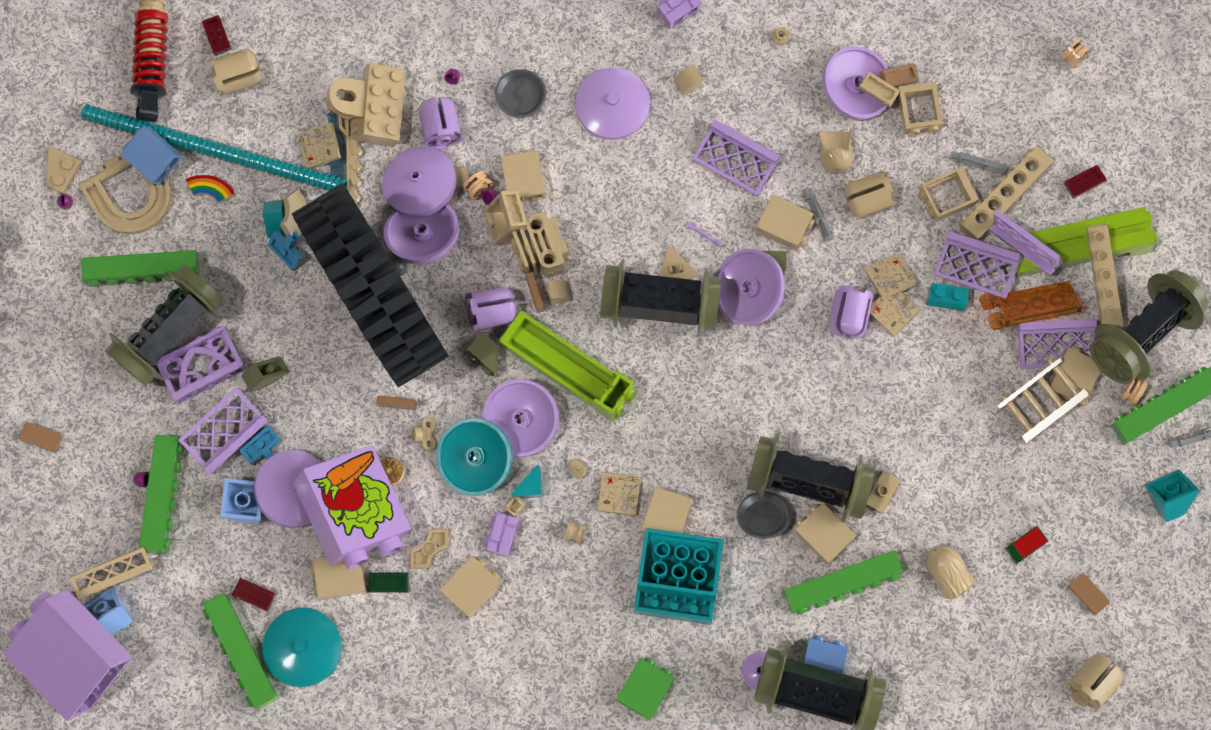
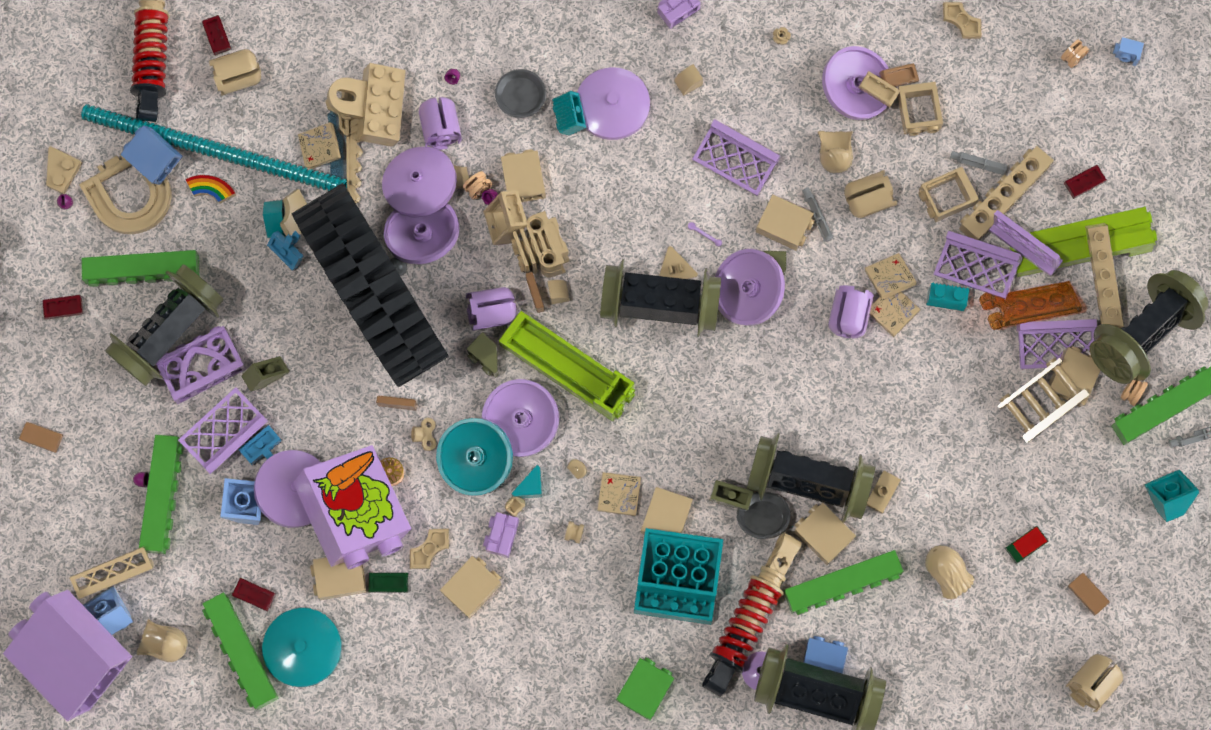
(62, 307): none -> dark red plate
(162, 642): none -> tan piece
(569, 113): none -> teal brick
(731, 495): none -> olive slope
(758, 596): none -> piece
(968, 25): none -> tan tile
(1128, 50): none -> light blue brick

